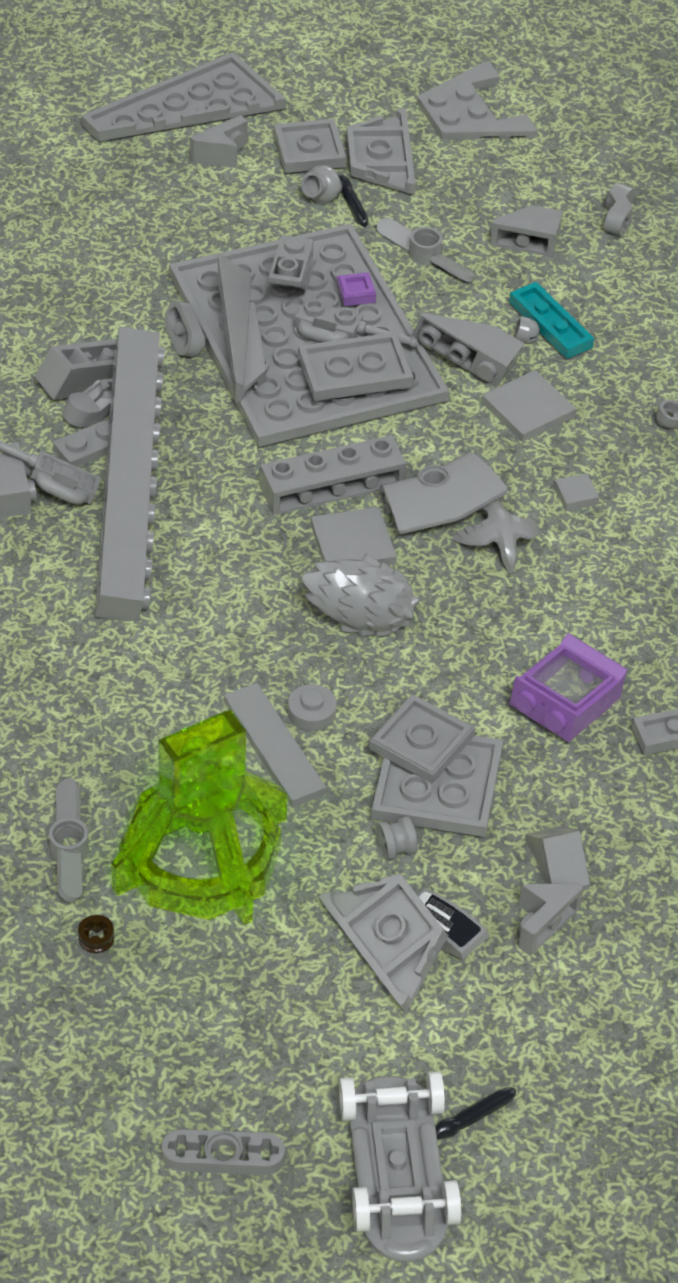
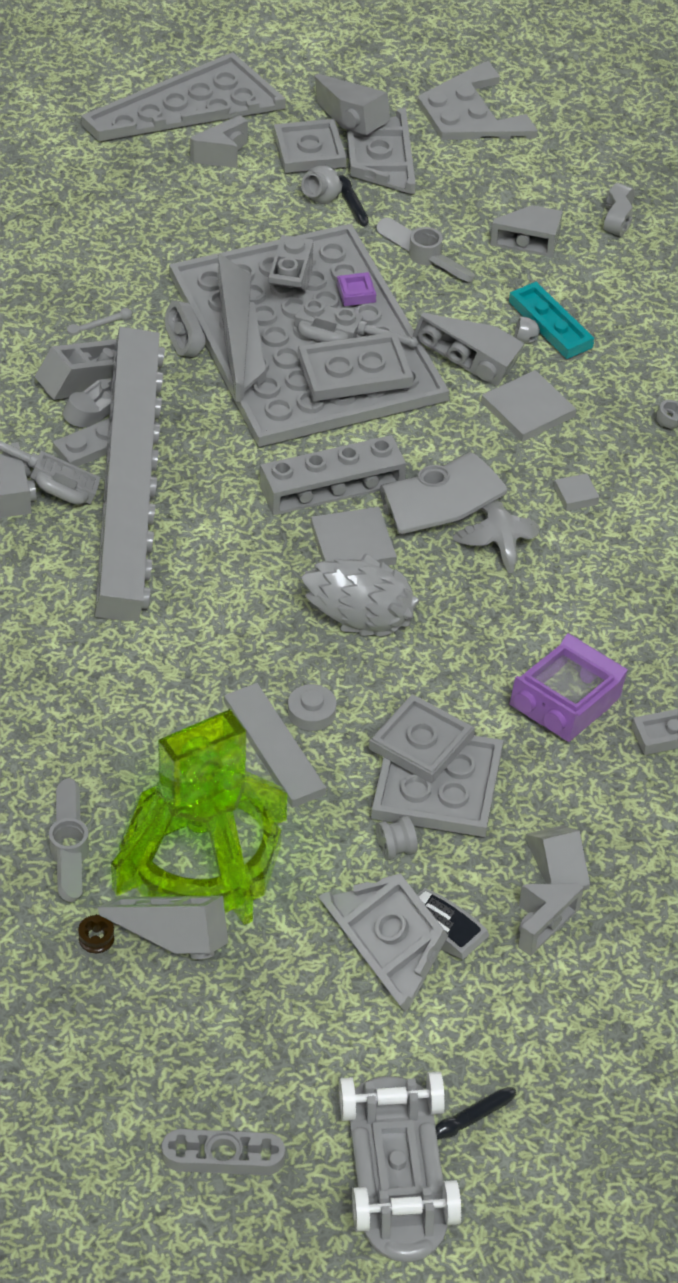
(125, 314): none -> light grey hinge
(176, 923): none -> light grey slope
(351, 104): none -> light grey slope

